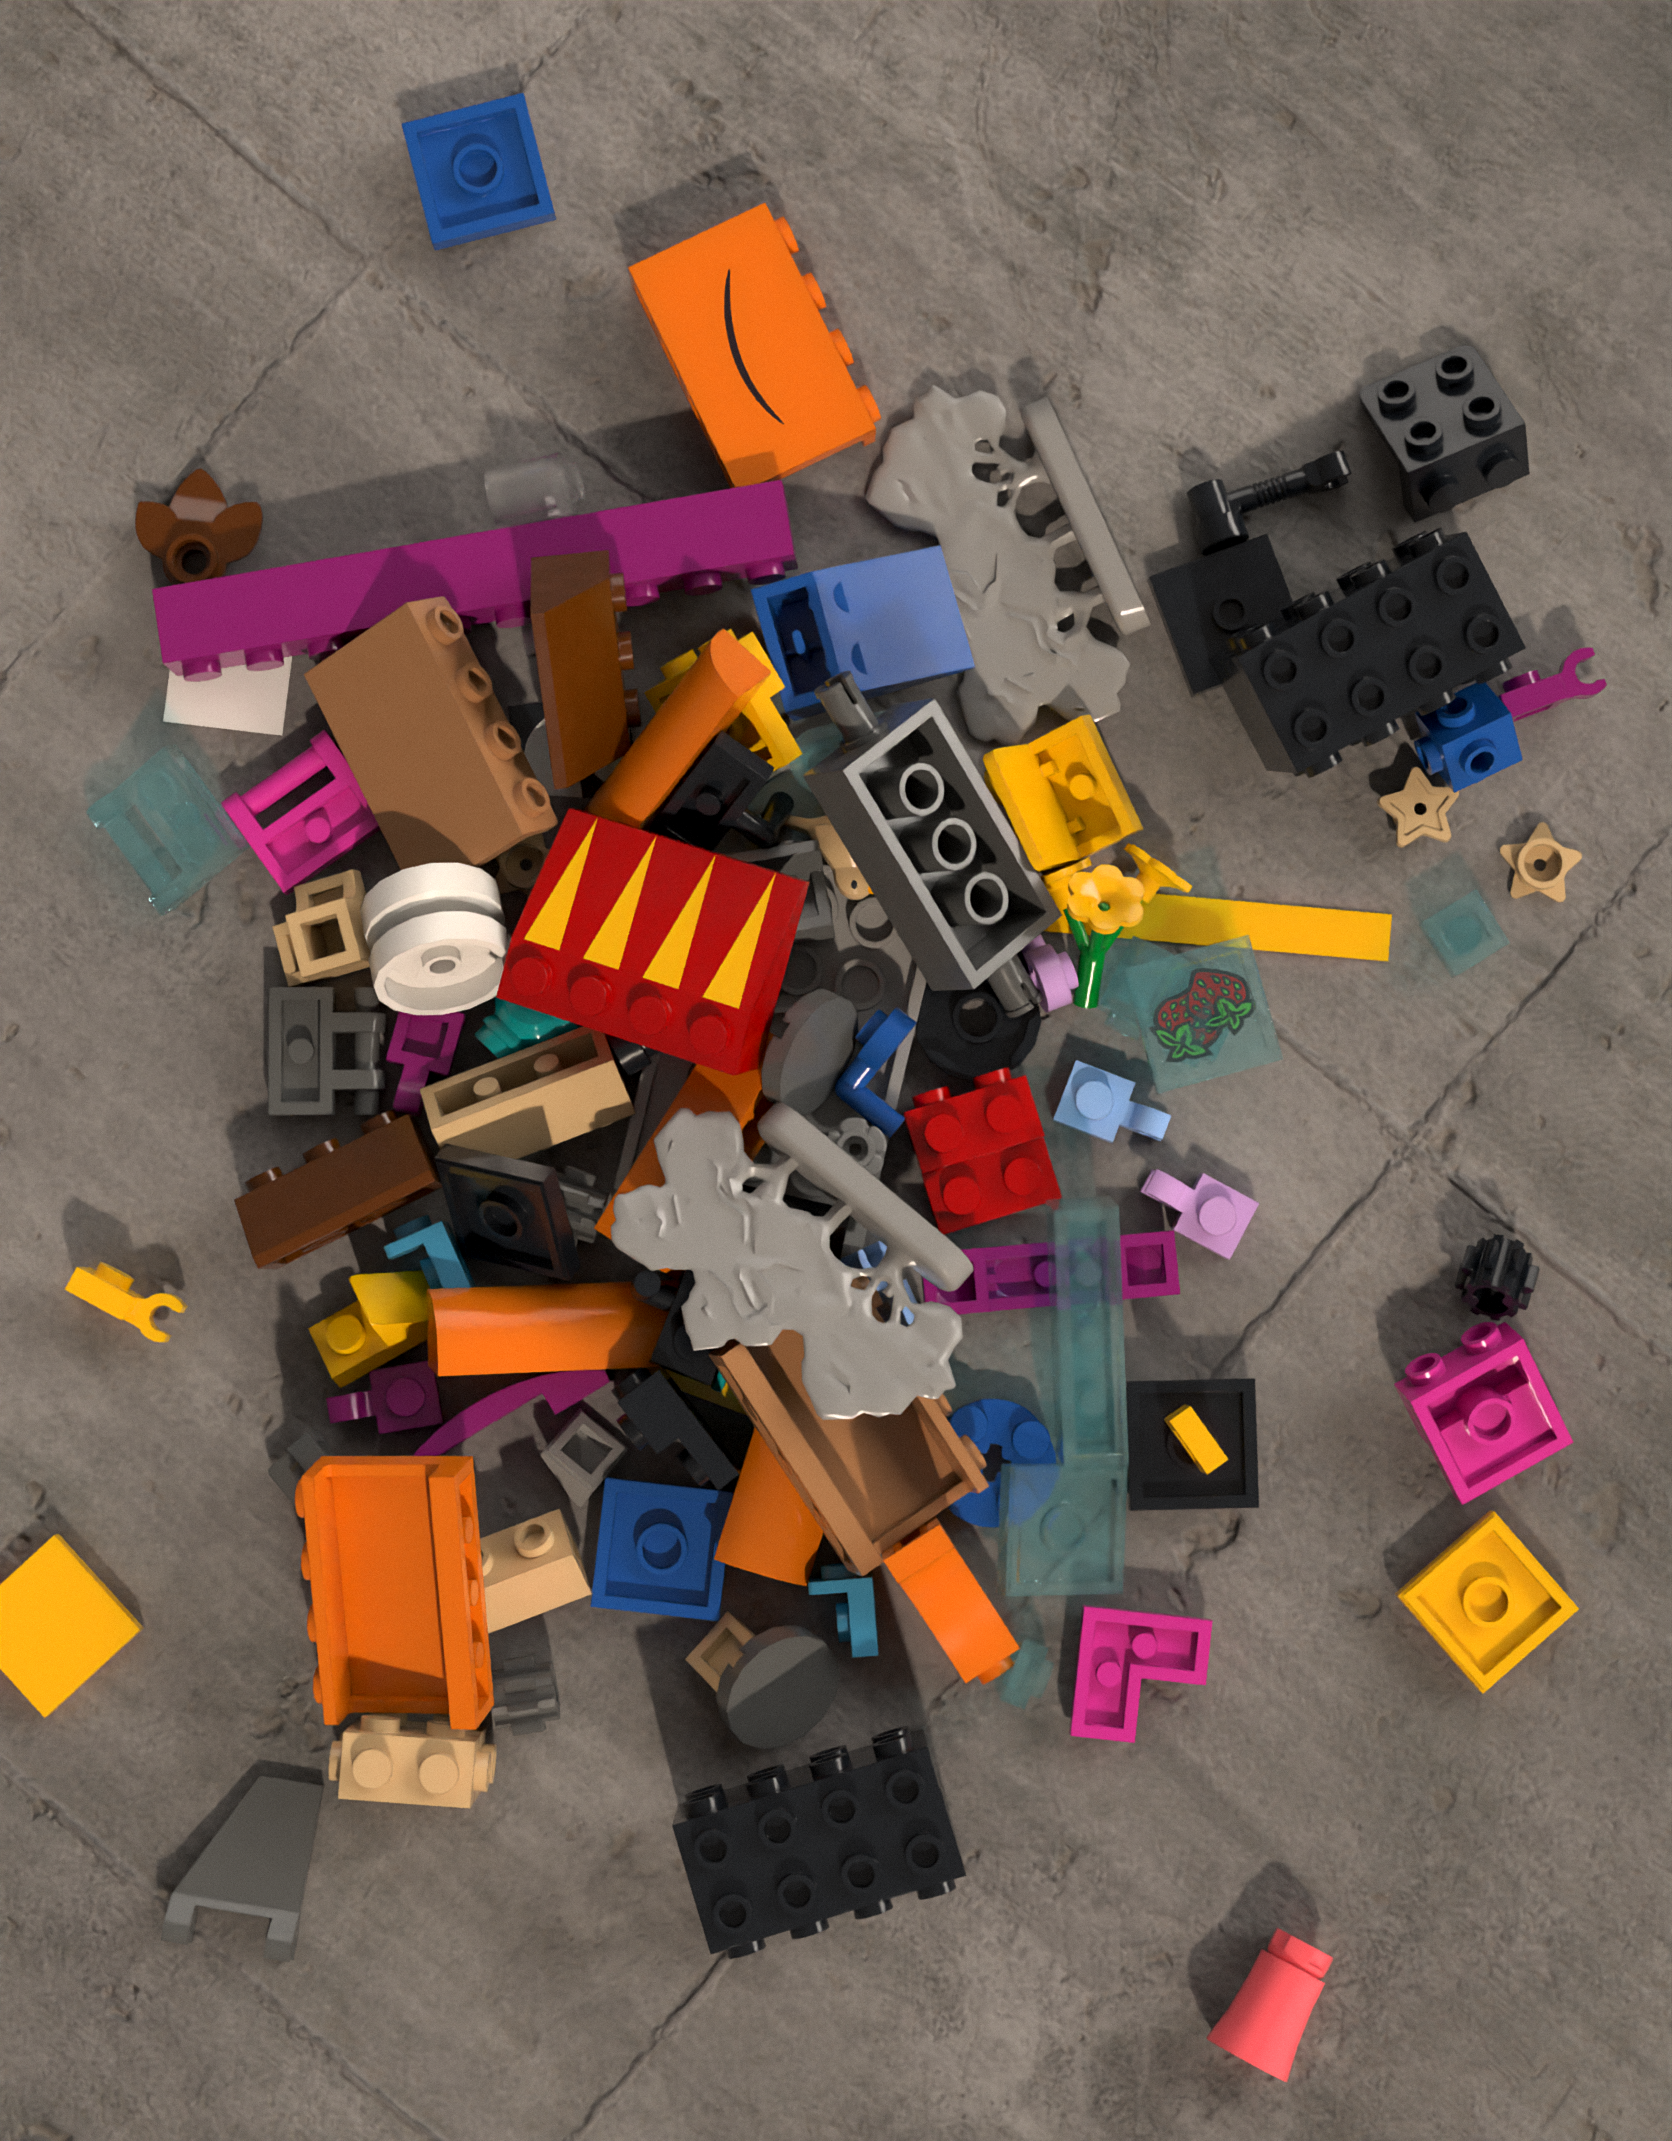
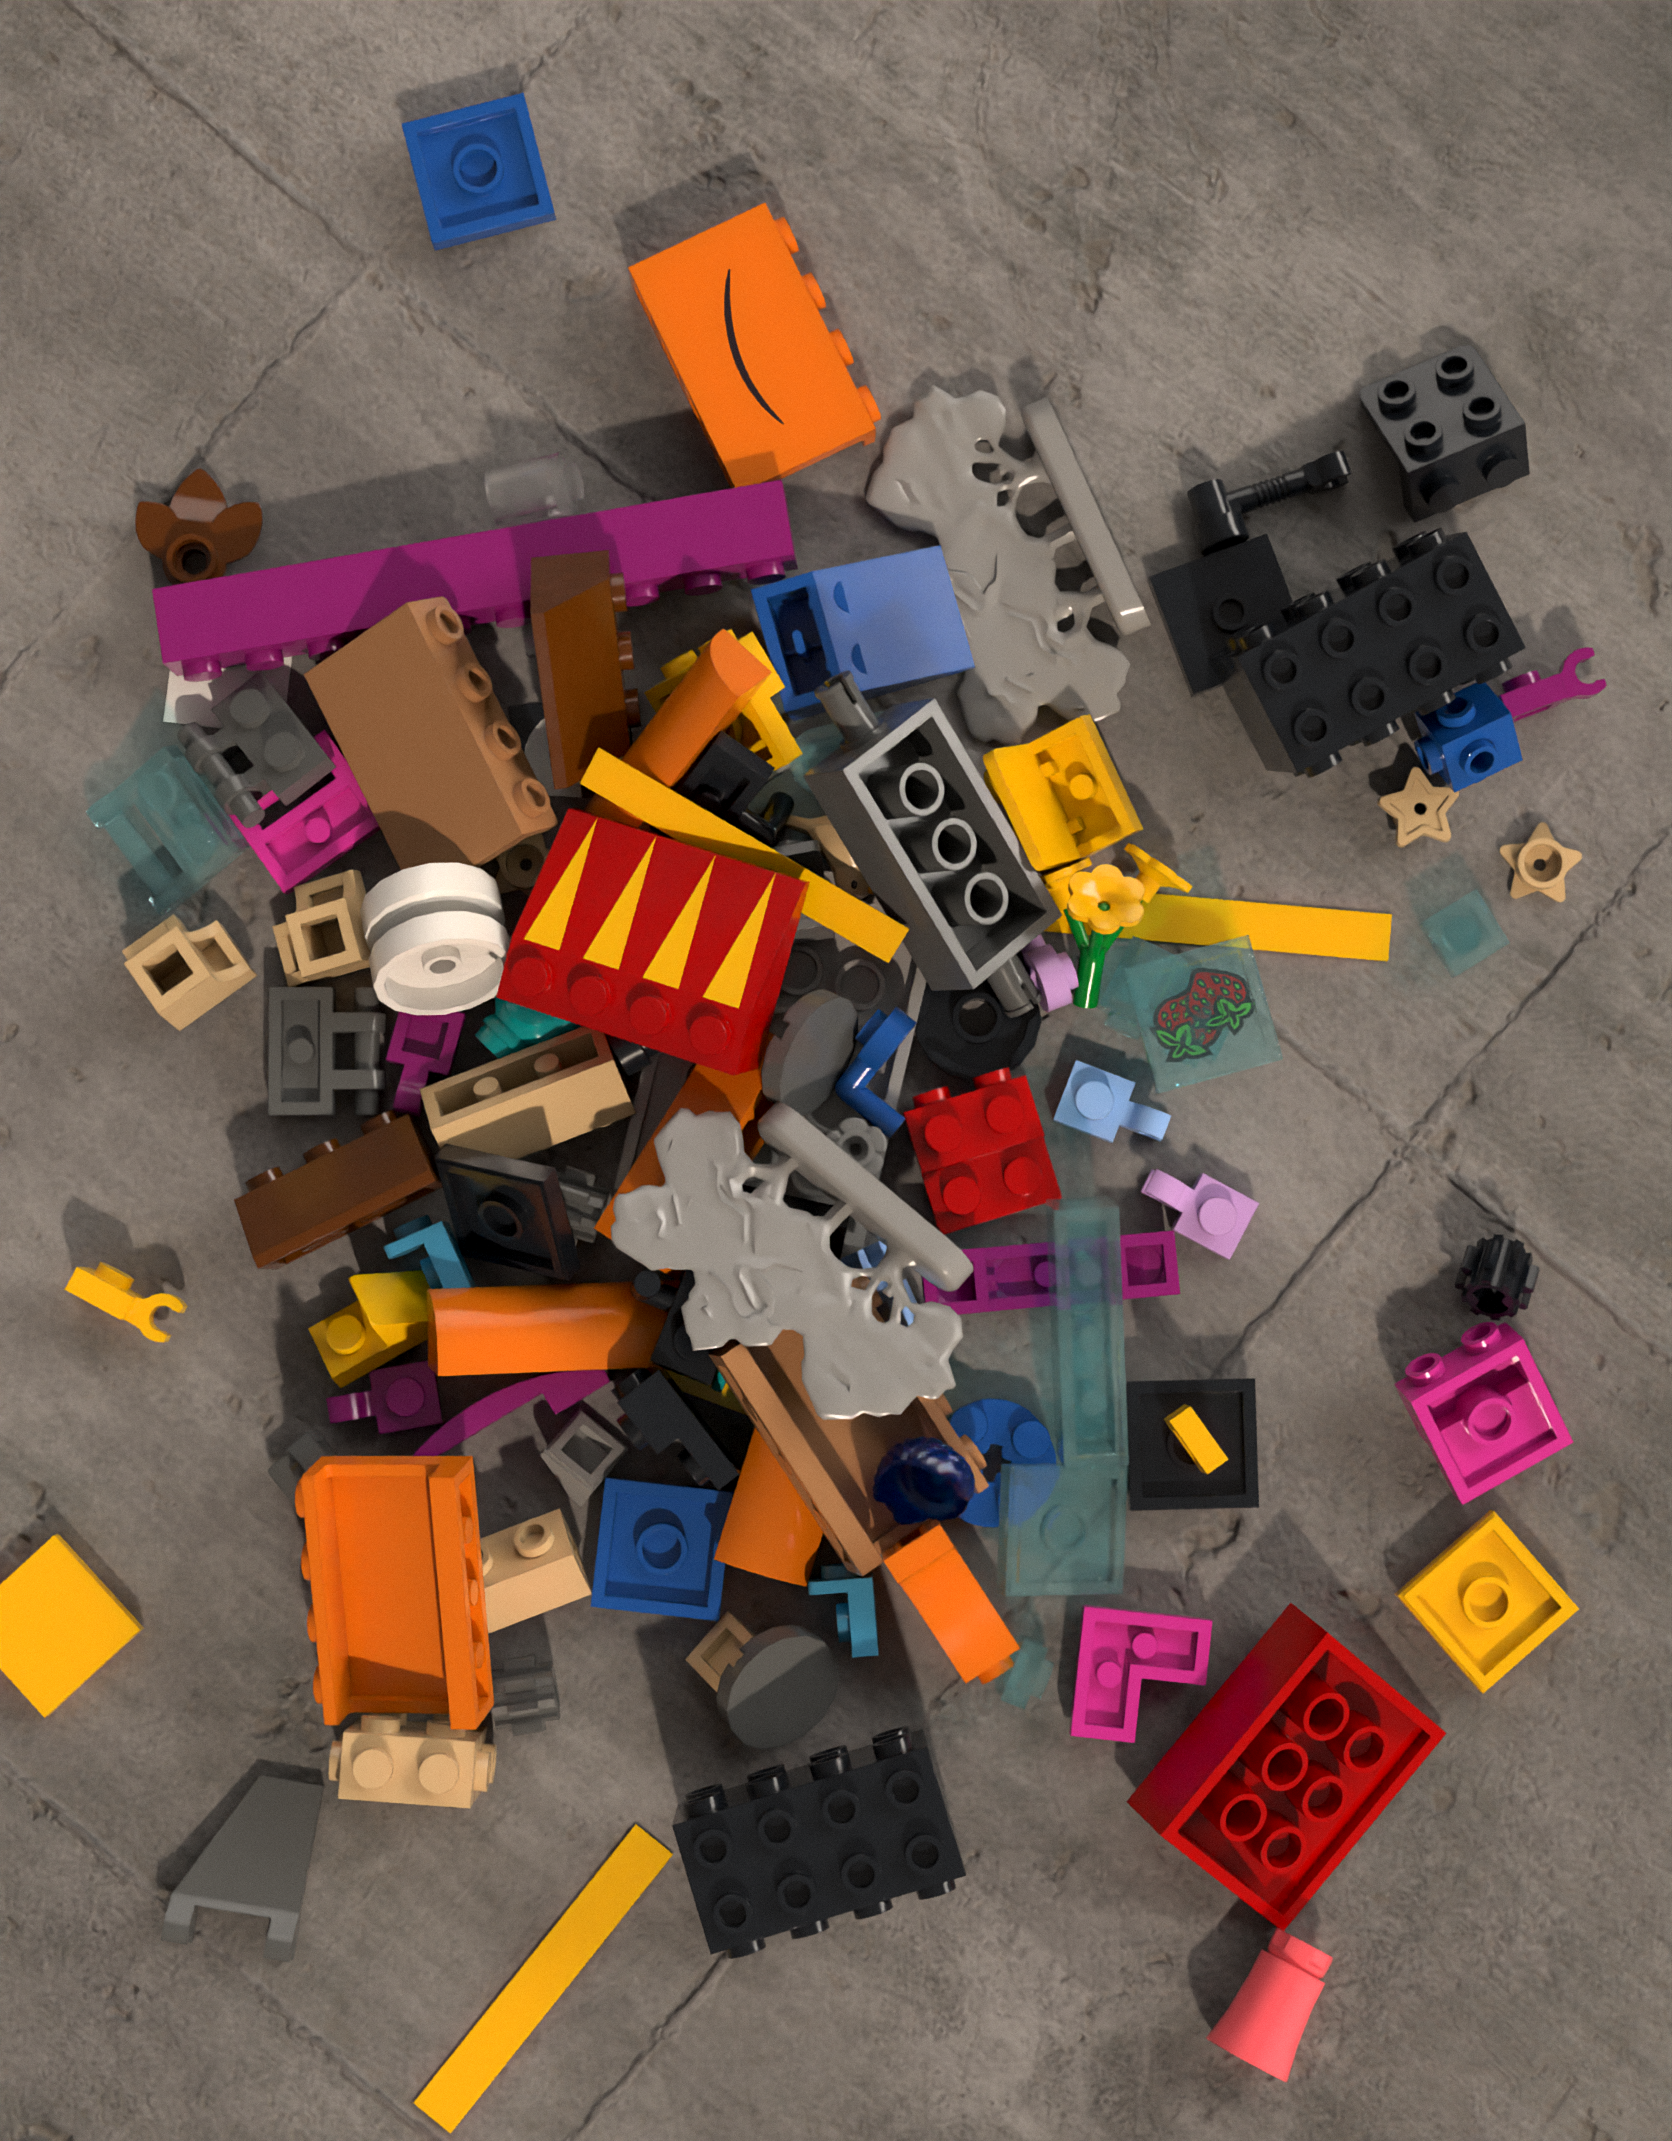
(187, 970): none -> tan brick
(273, 740): none -> dark grey plate
(543, 1978): none -> yellow sticker
(701, 828): none -> yellow sticker
(923, 1481): none -> clear blue hair
(1285, 1767): none -> red slope

